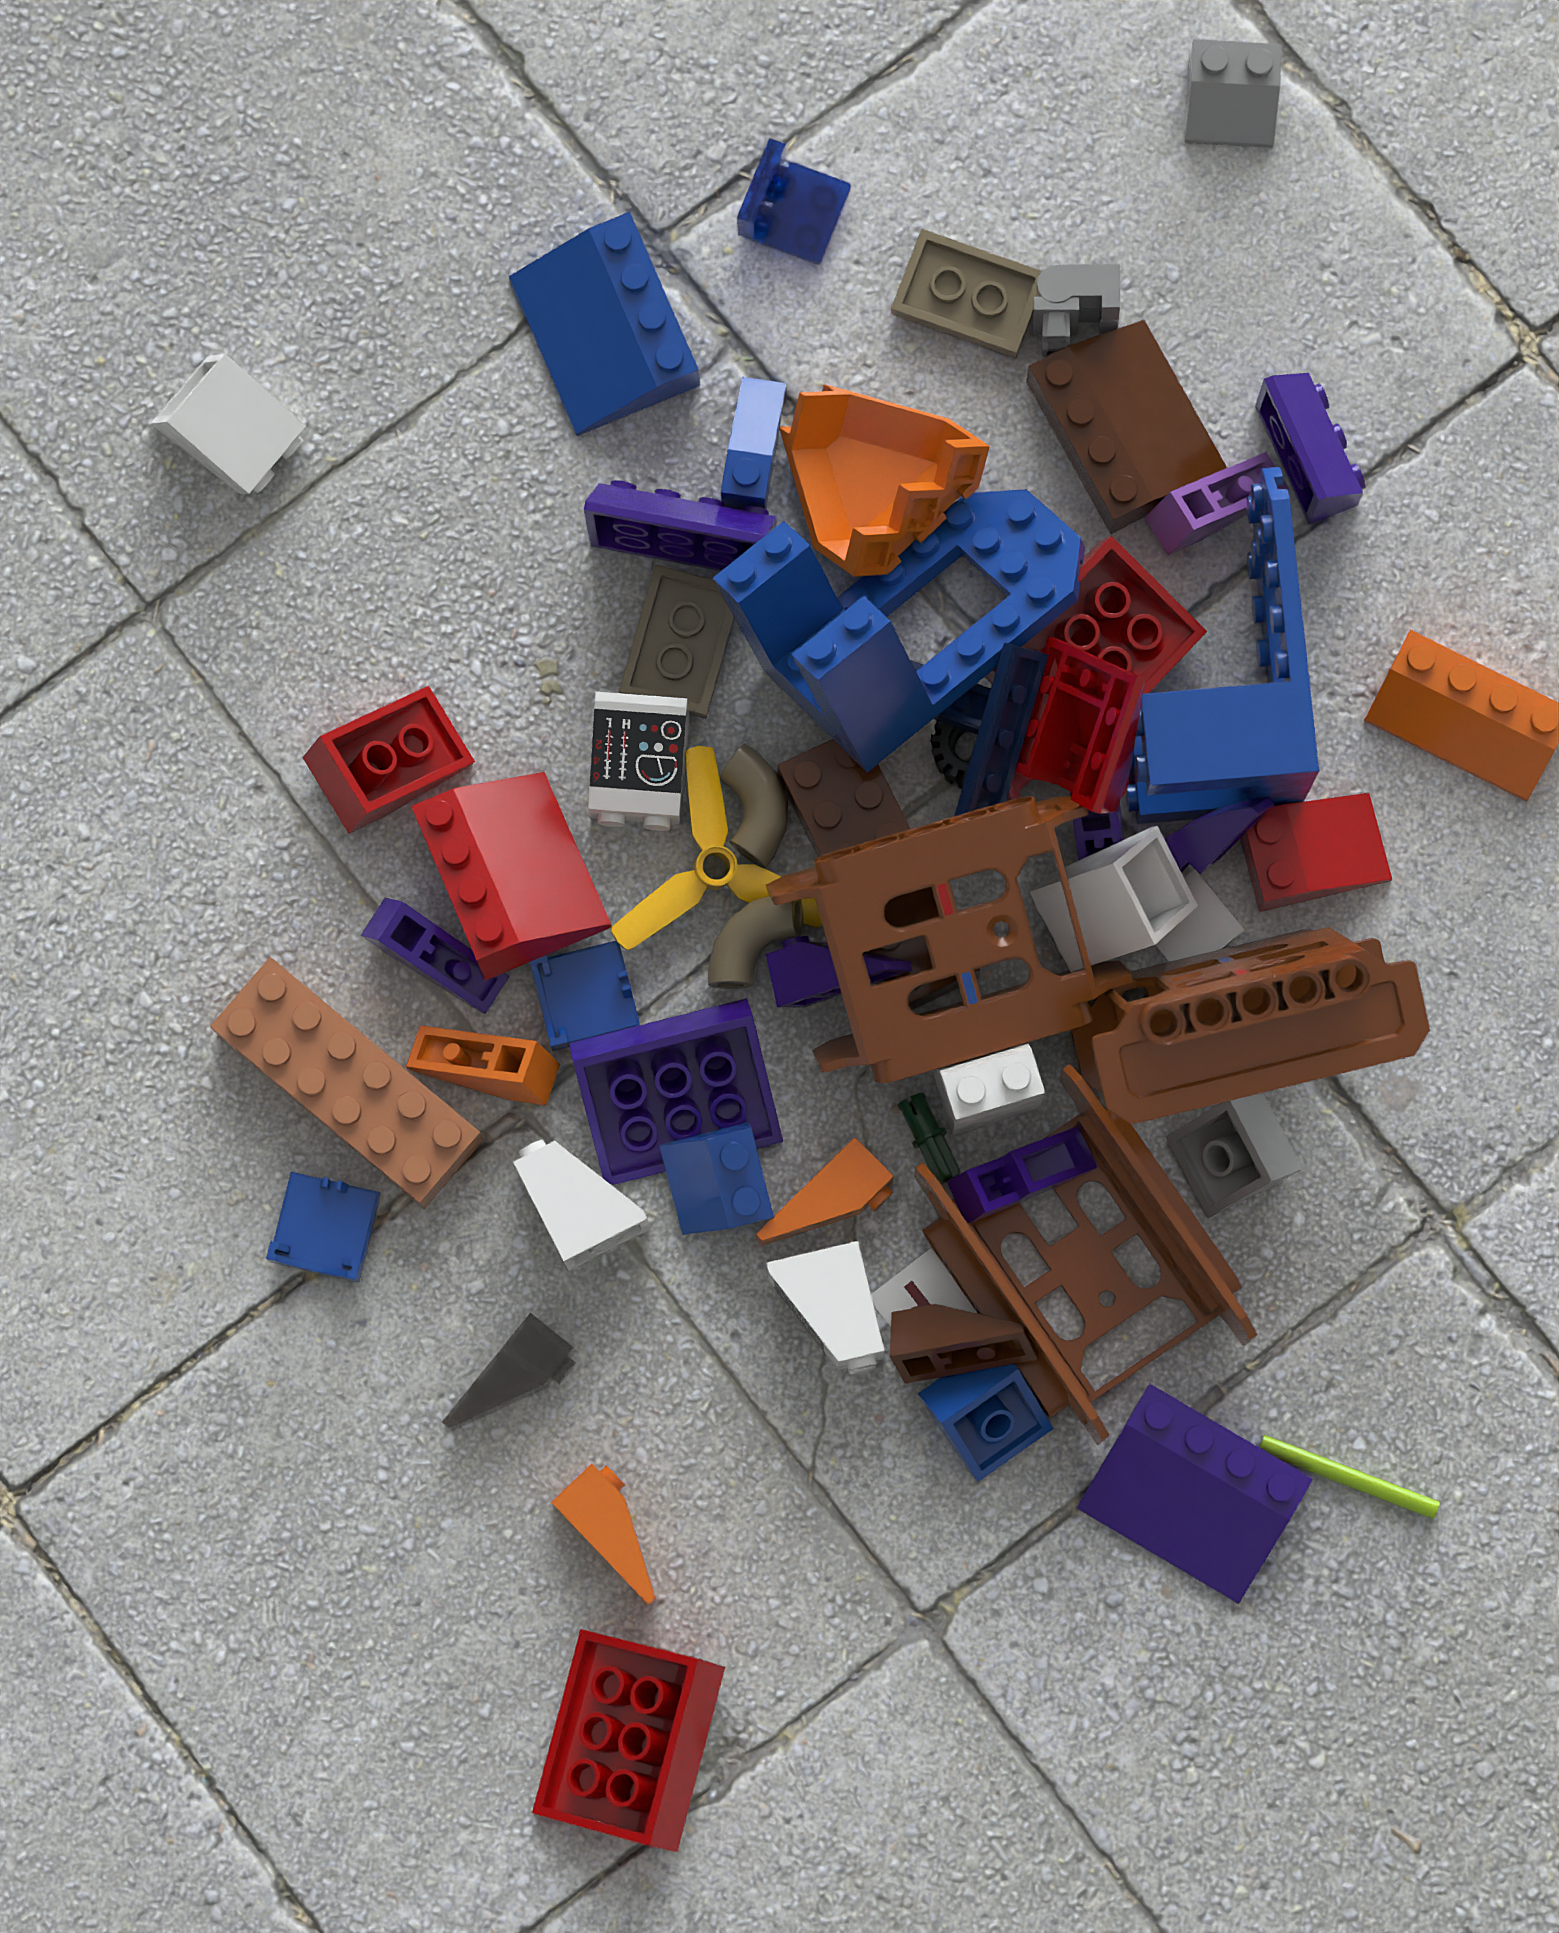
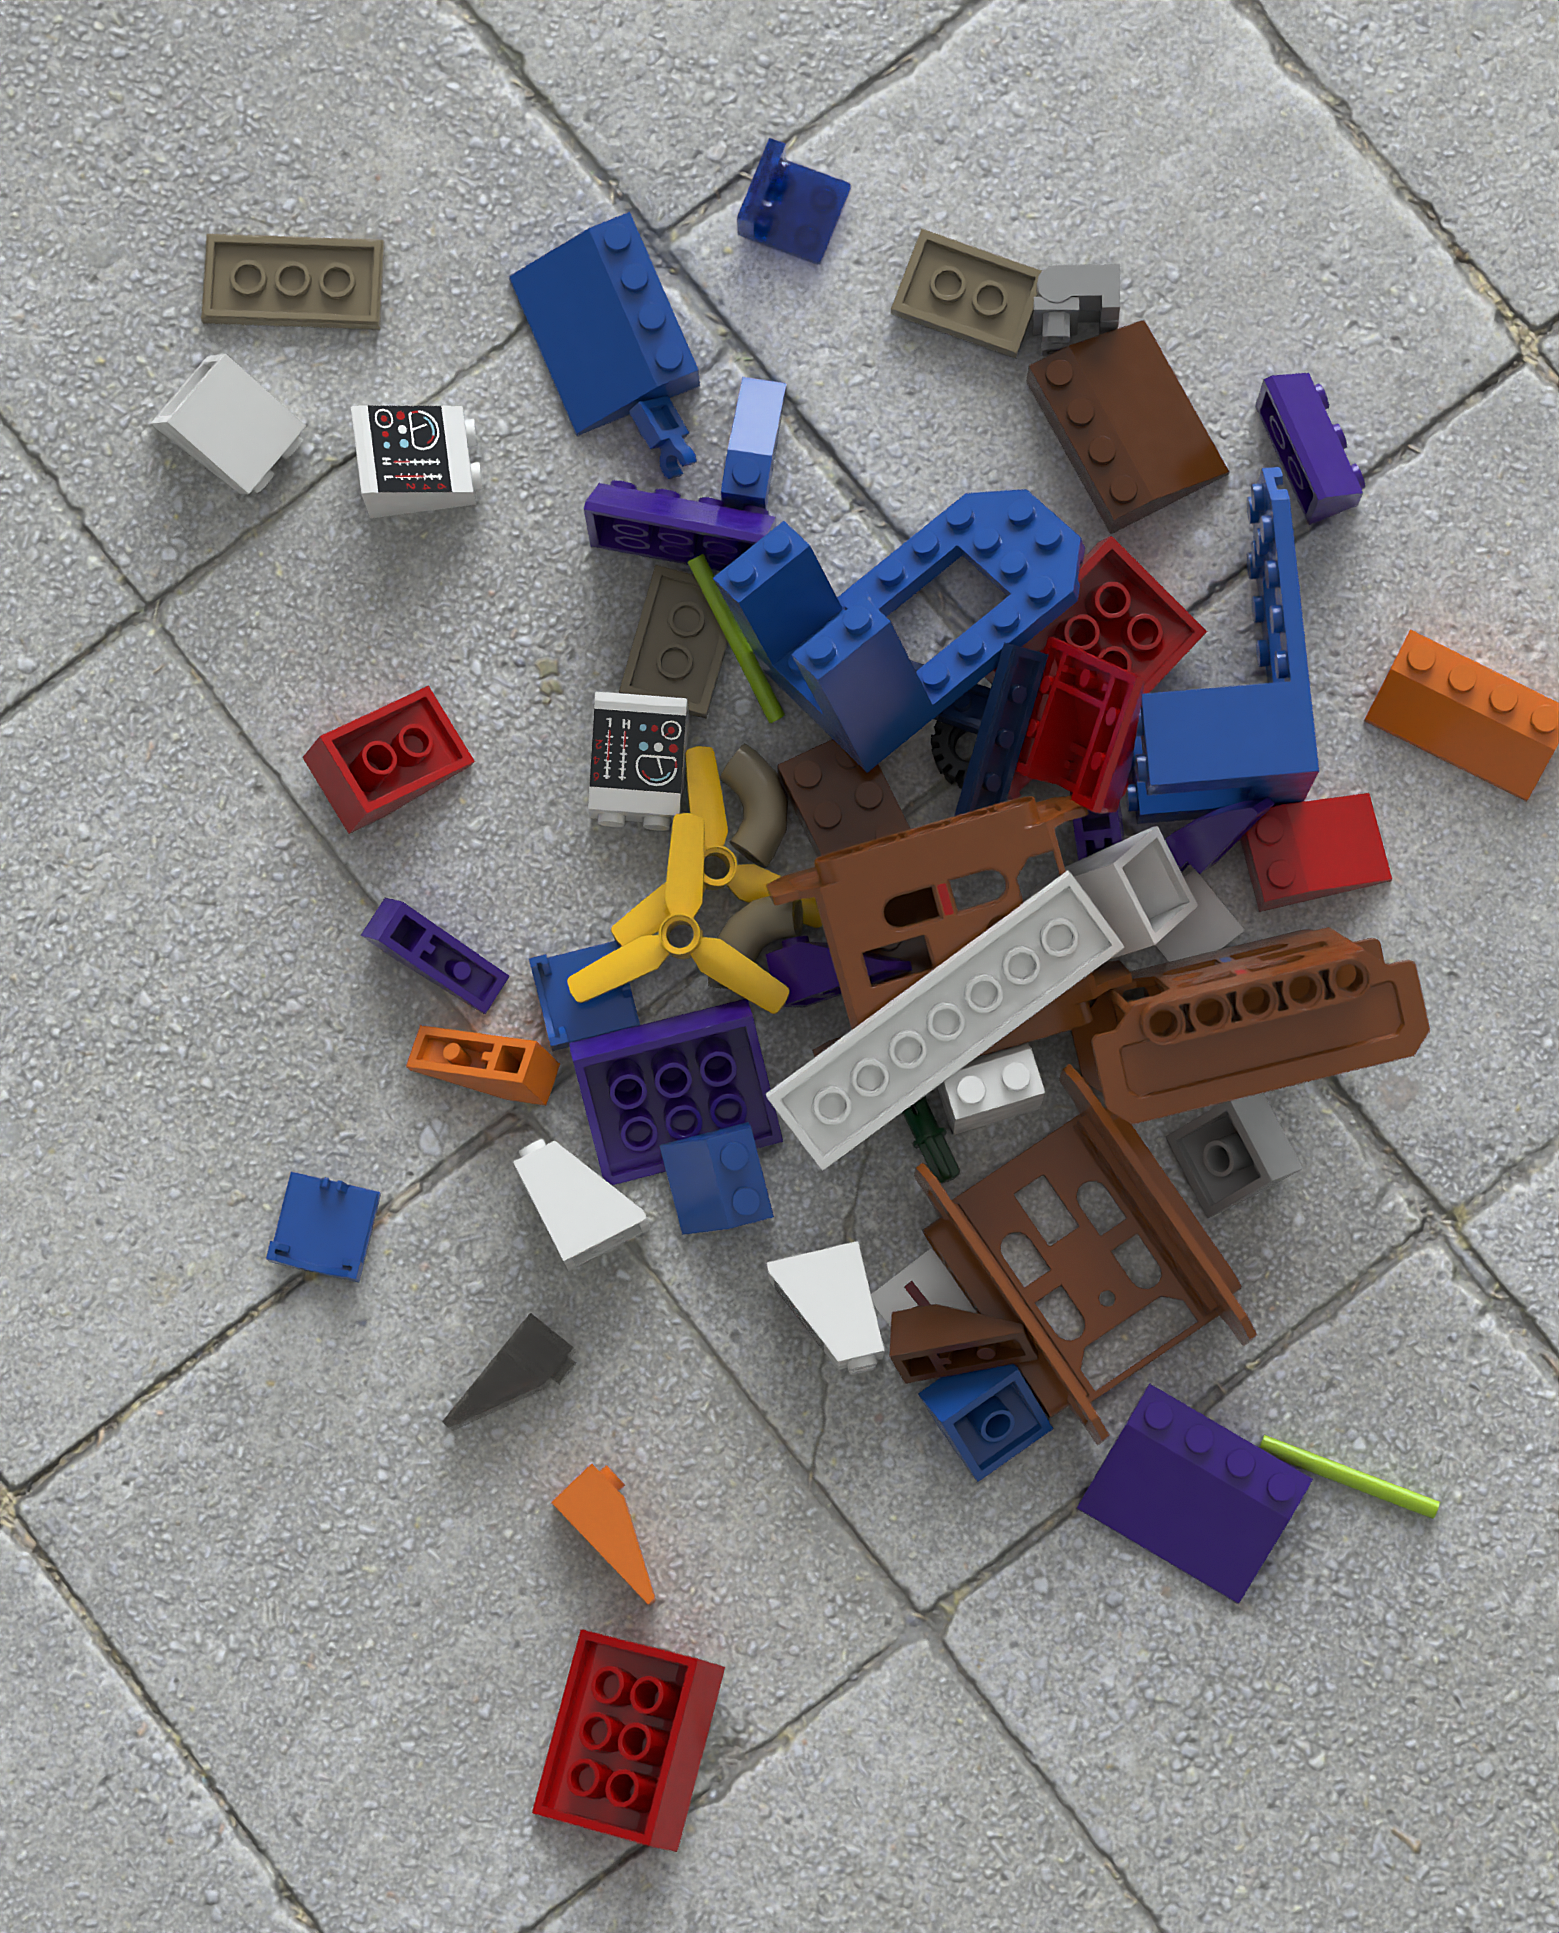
(293, 281): none -> dark tan tile
(347, 1082): nougat brick -> none
(415, 458): none -> slope
(511, 870): slope -> none
(664, 429): none -> blue plate
(683, 901): none -> yellow piece
(736, 639): none -> lime bar
(834, 1194): orange slope -> none
(876, 475): orange panel -> none
(945, 1020): none -> white plate
(1021, 1174): dark purple slope -> none
(1206, 504): medium lavender slope -> none
(1233, 93): light grey slope -> none

